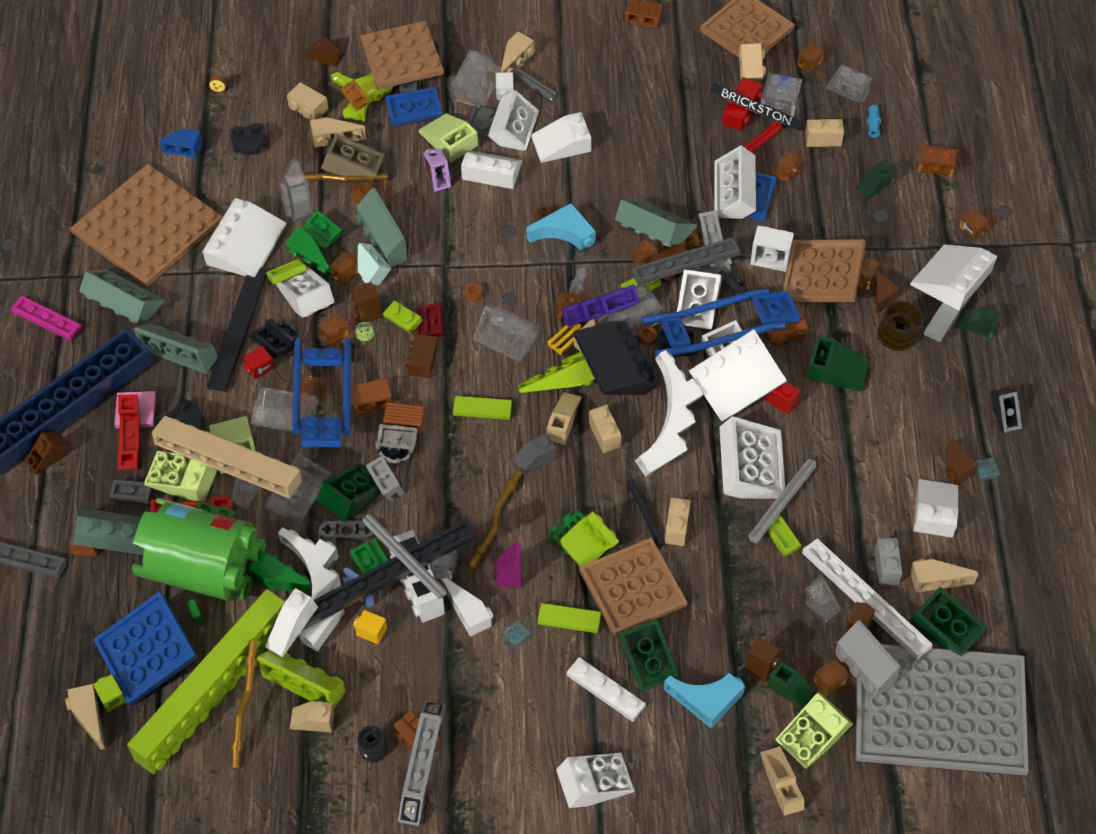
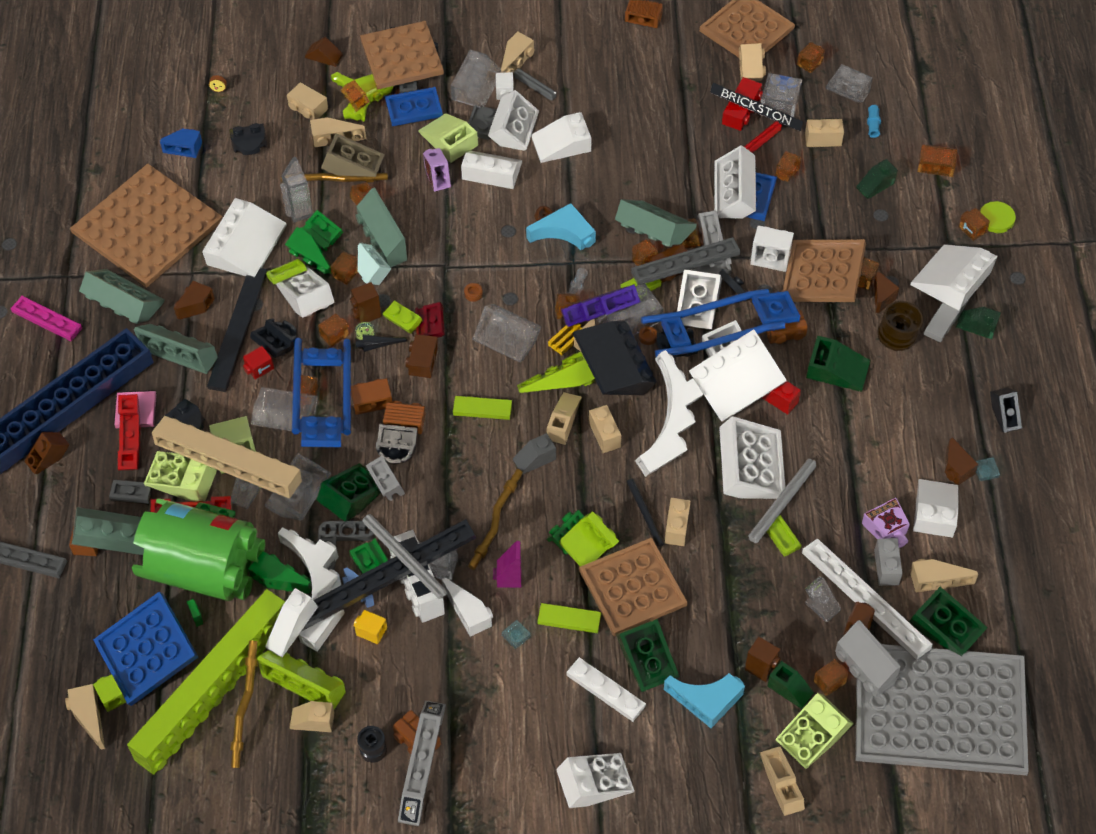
(194, 301): none -> reddish brown slope
(373, 342): none -> black piece
(887, 522): none -> lavender torso
(1000, 216): none -> lime tile

